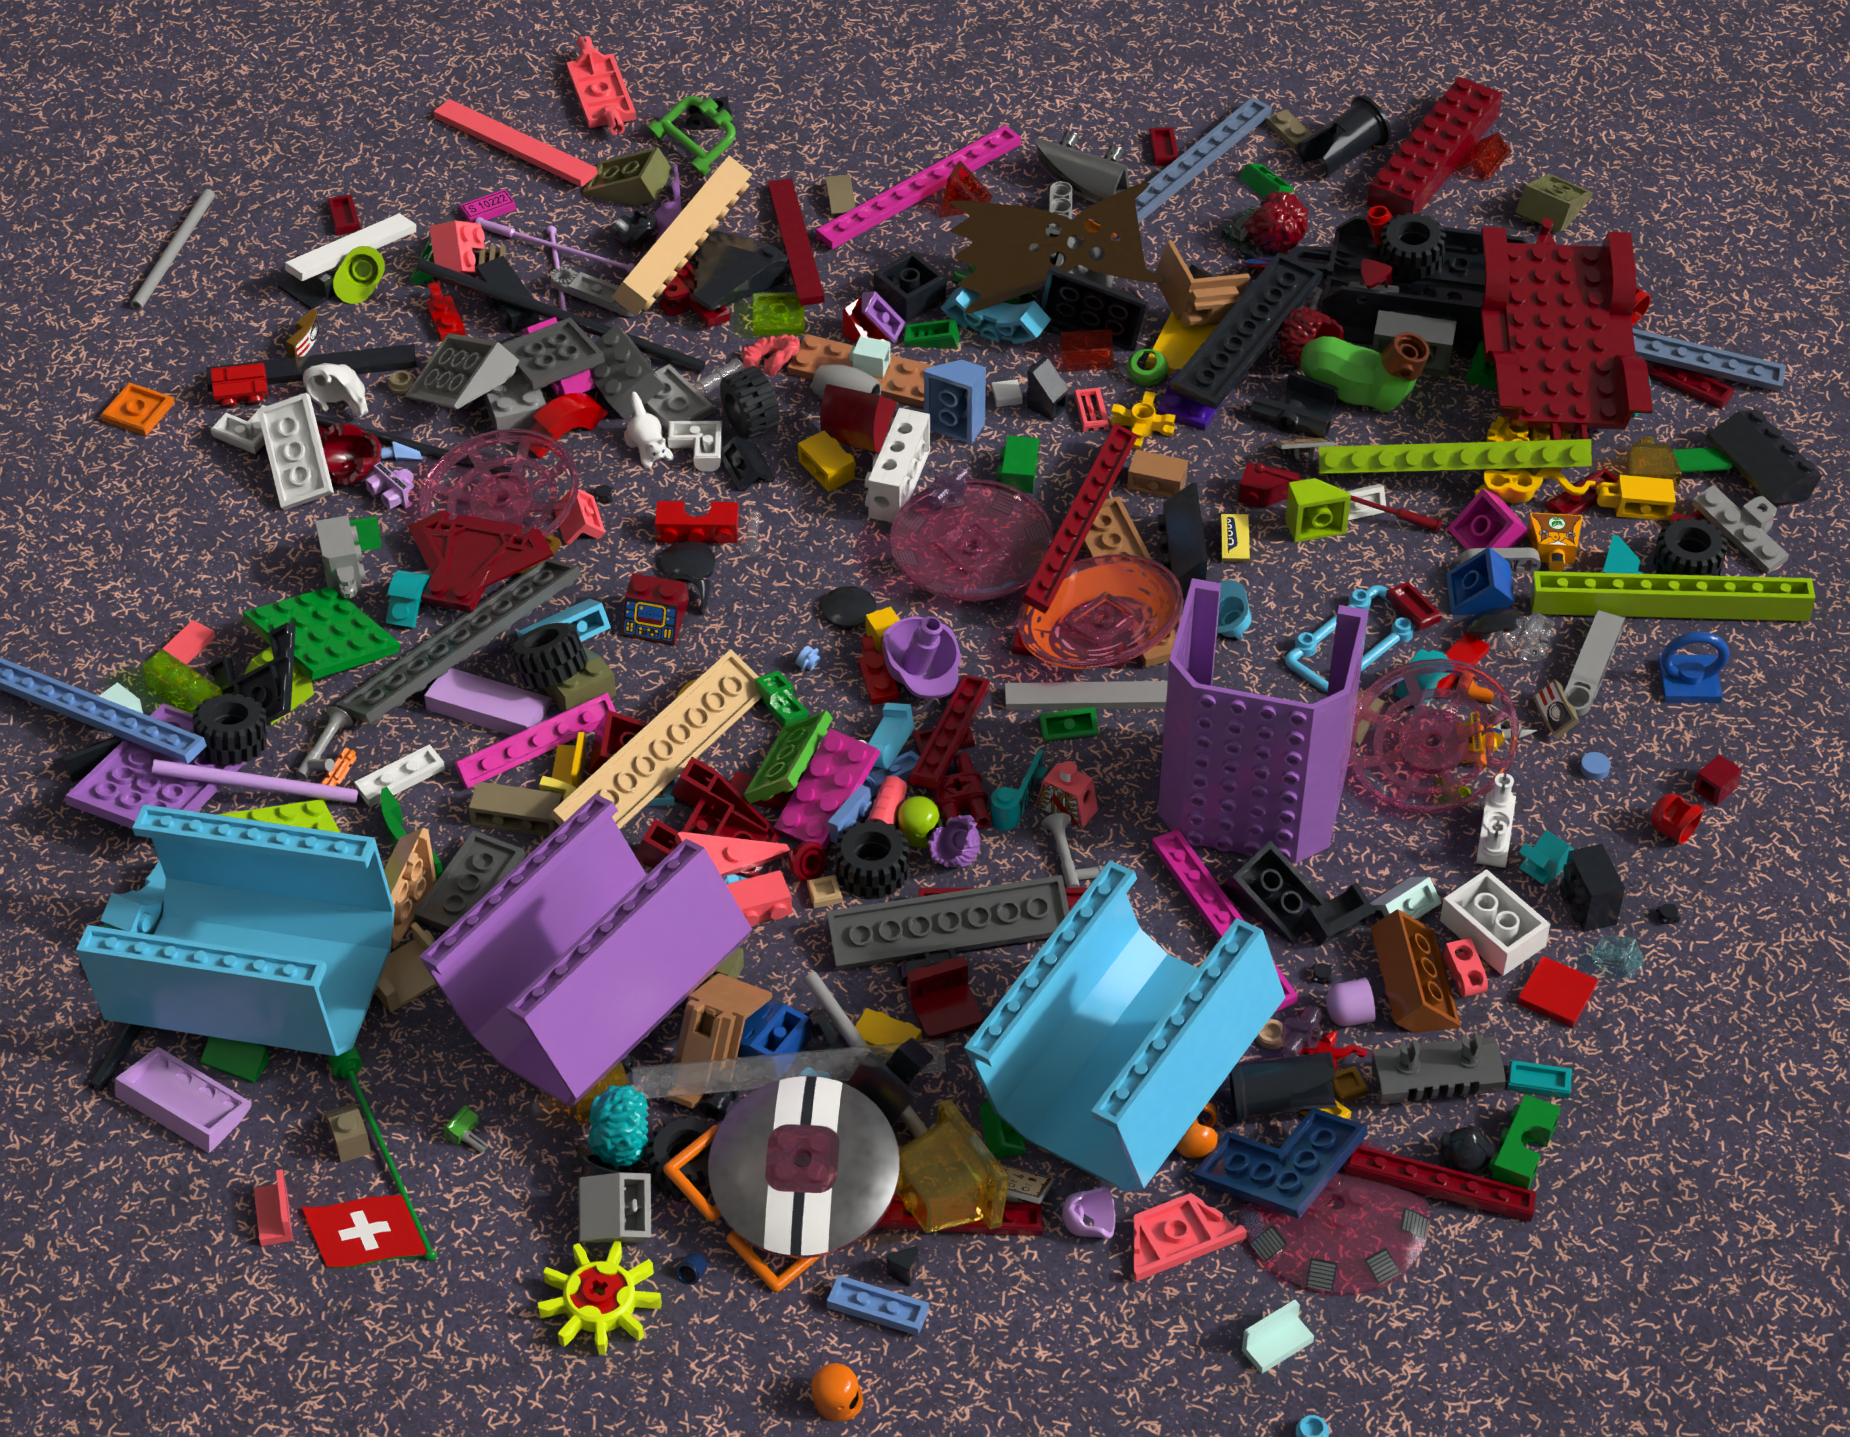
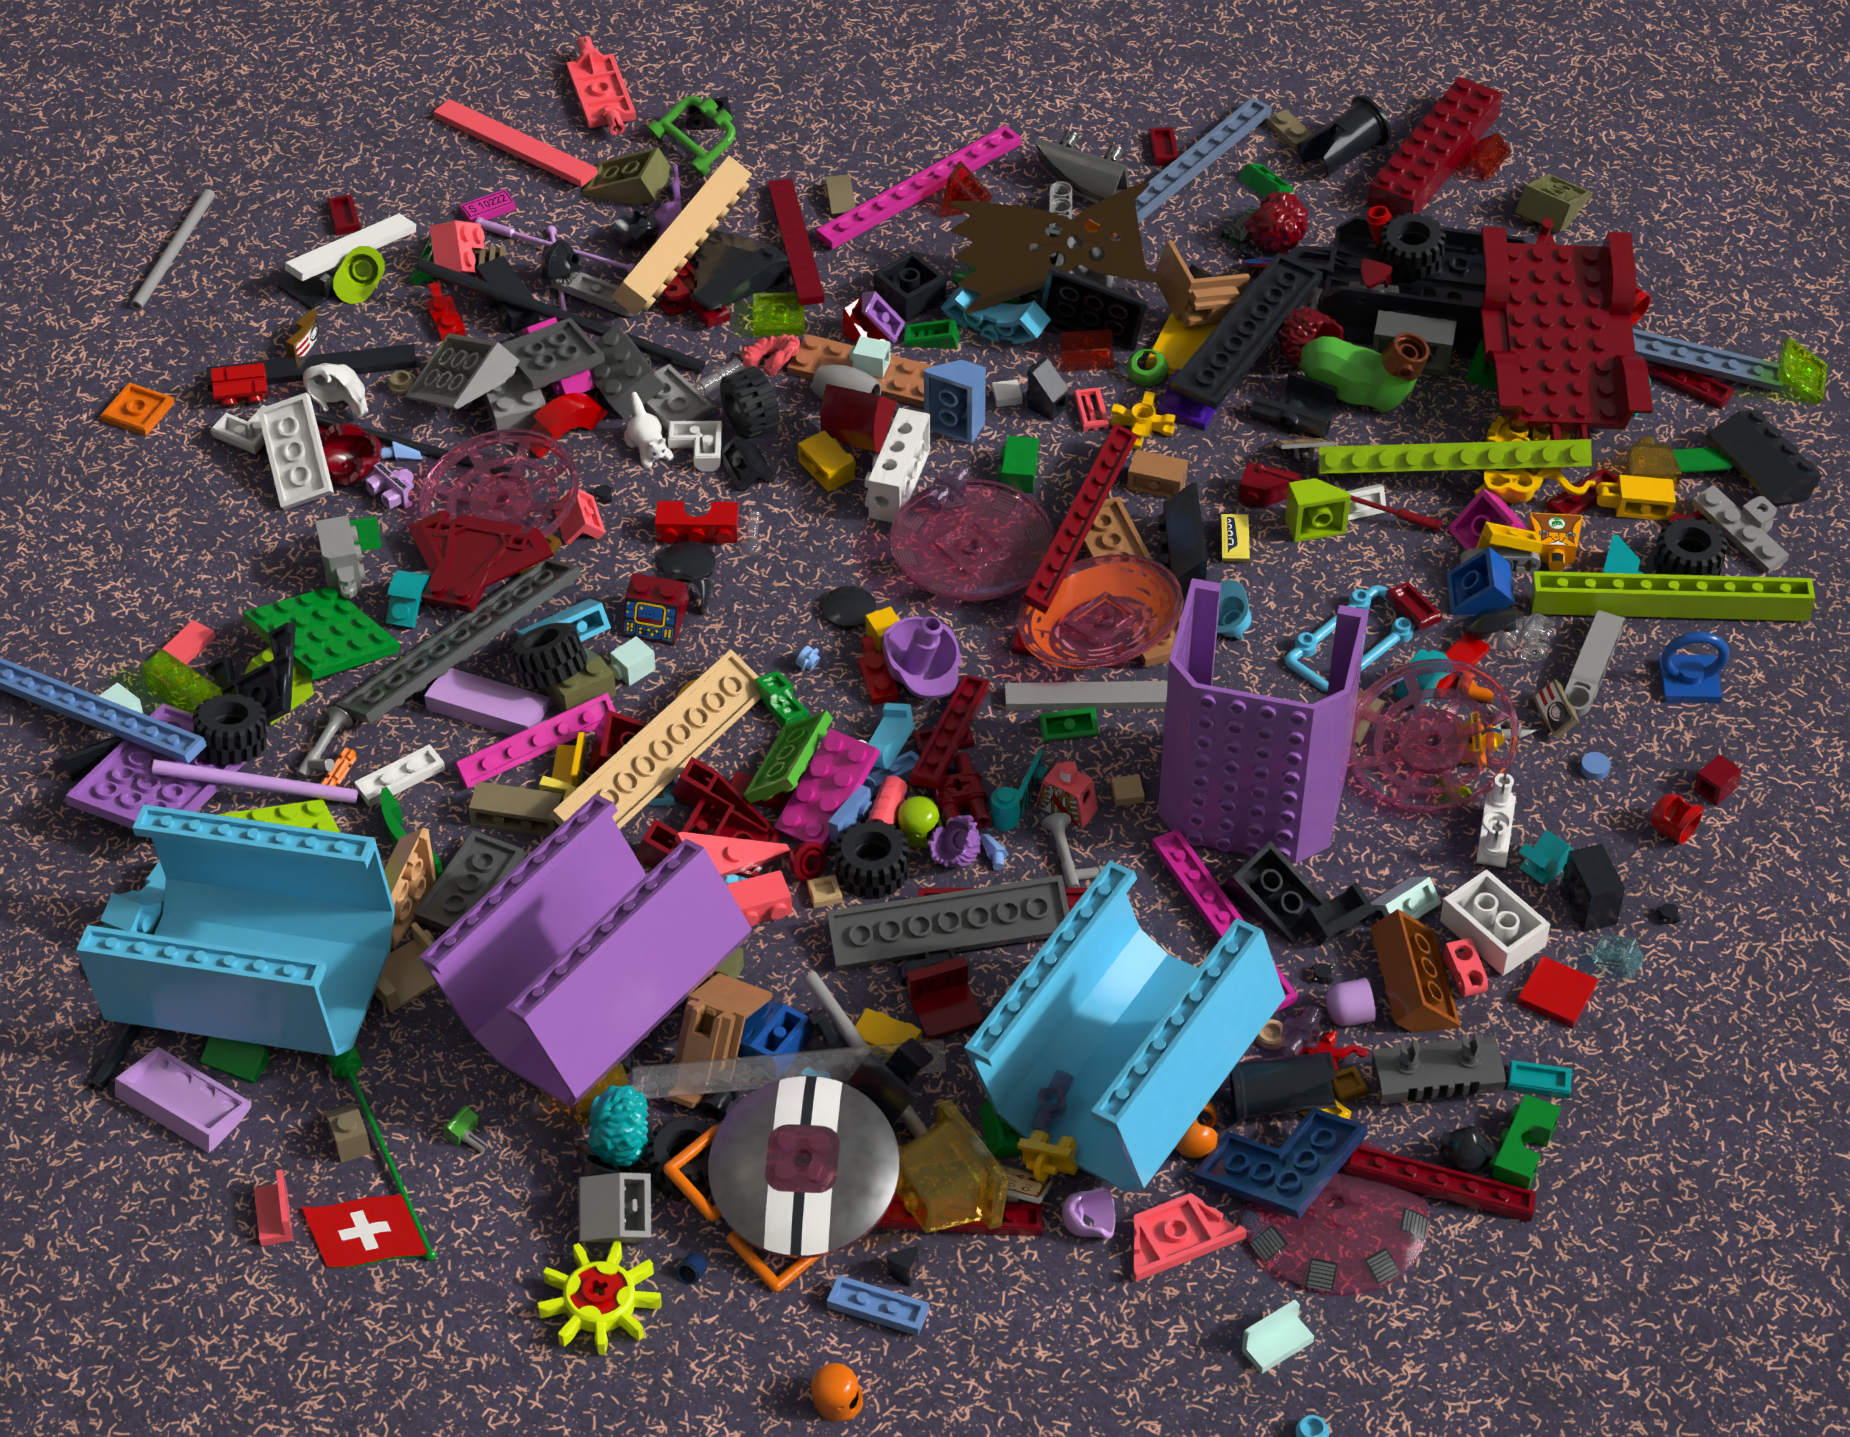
(559, 260): none -> black helmet
(632, 661): none -> light aqua brick
(994, 851): none -> light blue bar
(1048, 1158): none -> yellow hips
(1057, 1089): none -> axle
(1127, 790): none -> tan tile
(1504, 536): none -> yellow panel
(1802, 371): none -> clear neon green plate

